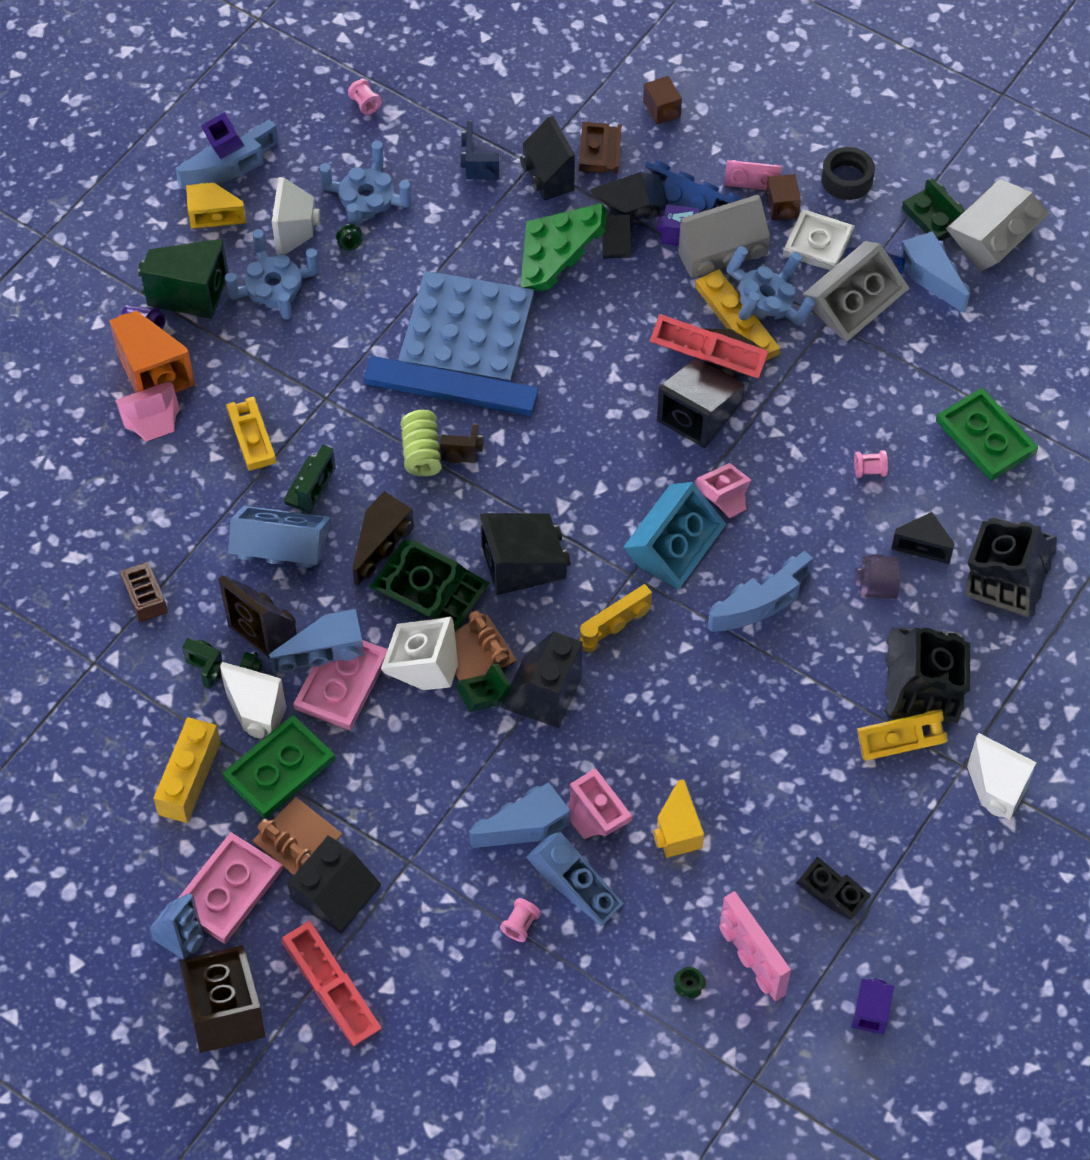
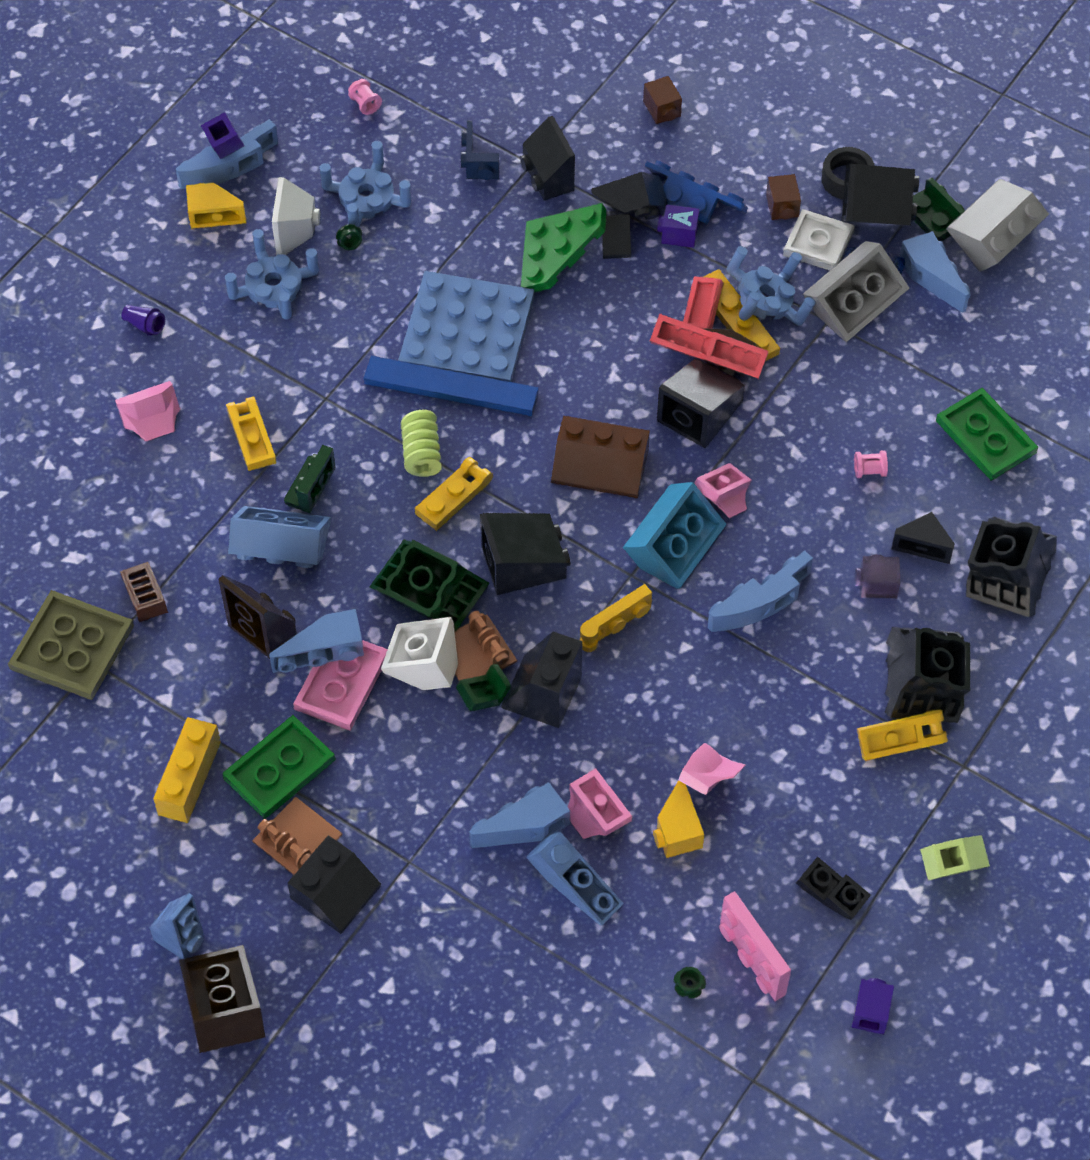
(71, 645): none -> olive plate
(150, 353): orange slope -> none
(185, 277): dark green slope -> none
(206, 657): dark green bracket -> none
(231, 885): bright pink plate -> none
(251, 662): dark green plate -> none
(254, 698): white slope -> none
(330, 983): coral slope -> none
(382, 528): dark brown slope -> none
(453, 494): none -> yellow plate
(462, 448): dark brown bracket -> none
(520, 920): bright pink bush -> none
(600, 147): reddish brown plate -> none
(600, 456): none -> reddish brown slope
(703, 302): none -> coral tile
(707, 769): none -> bright pink slope
(713, 235): light grey slope -> none
(749, 174): bright pink hinge -> none
(879, 195): none -> black slope
(954, 857): none -> yellowish green slope
(999, 776): white slope -> none

